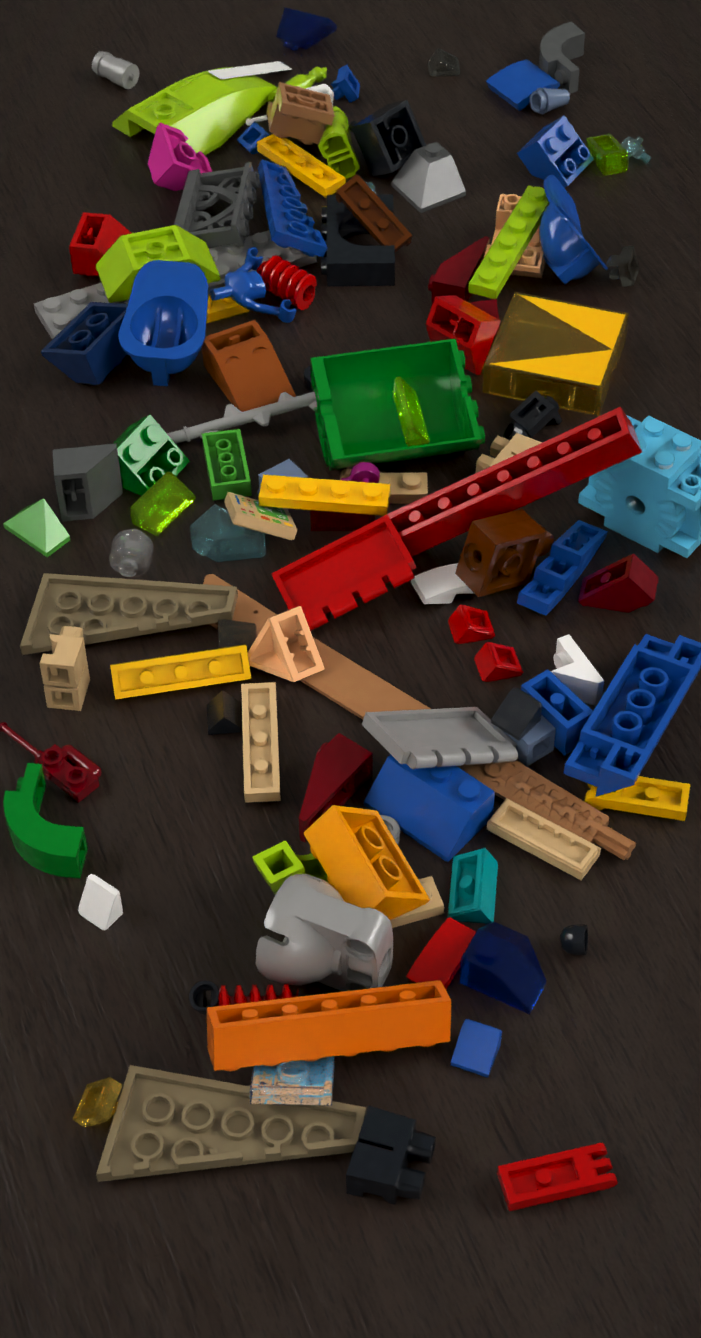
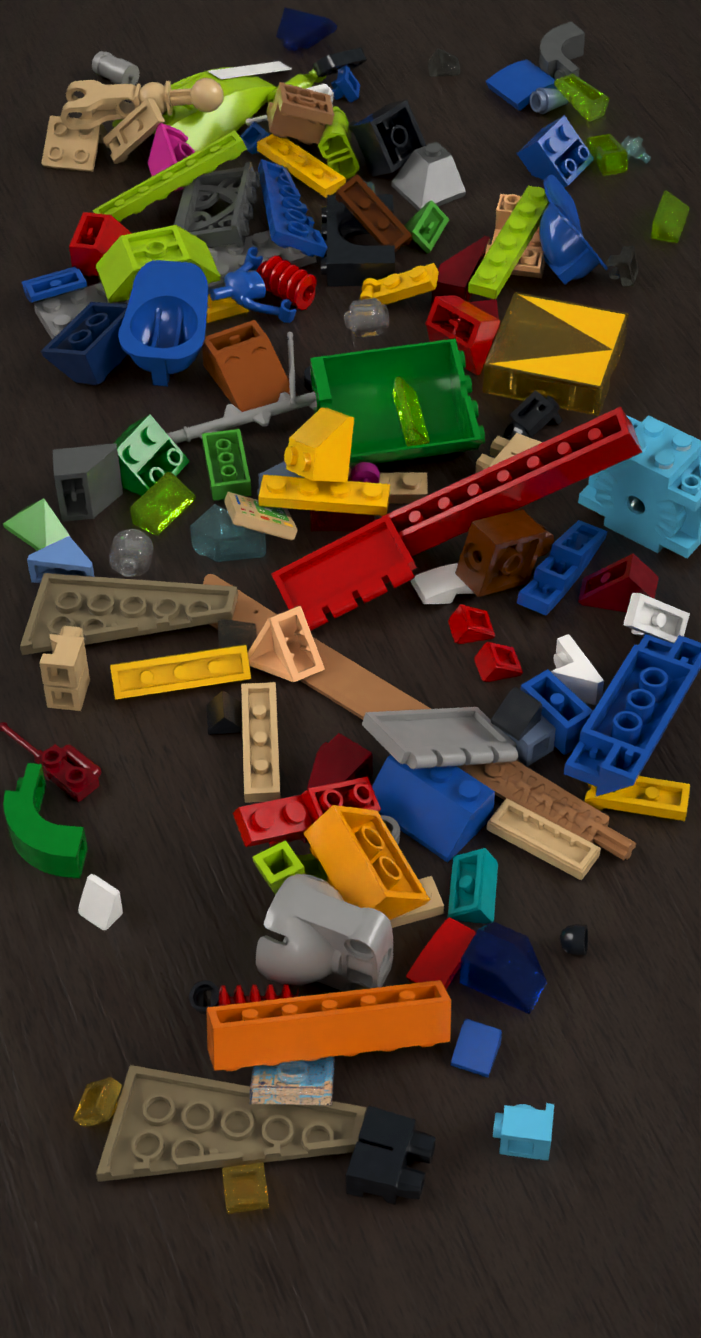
(54, 284): none -> blue slope
(59, 558): none -> medium blue slope
(71, 148): none -> tan bracket
(107, 101): none -> tan piece
(133, 130): none -> tan plate
(175, 176): none -> lime plate
(245, 1188): none -> clear yellow plate
(291, 370): none -> light grey piece
(292, 816): none -> red slope
(321, 447): none -> yellow slope
(331, 63): none -> black beam
(367, 317): none -> clear head
(401, 285): none -> yellow plate
(427, 226): none -> bright green slope
(524, 1131): none -> medium azure brick
(556, 1176): red hinge -> none
(583, 97): none -> clear neon green slope
(655, 618): none -> white slope
(669, 218): none -> clear neon green slope

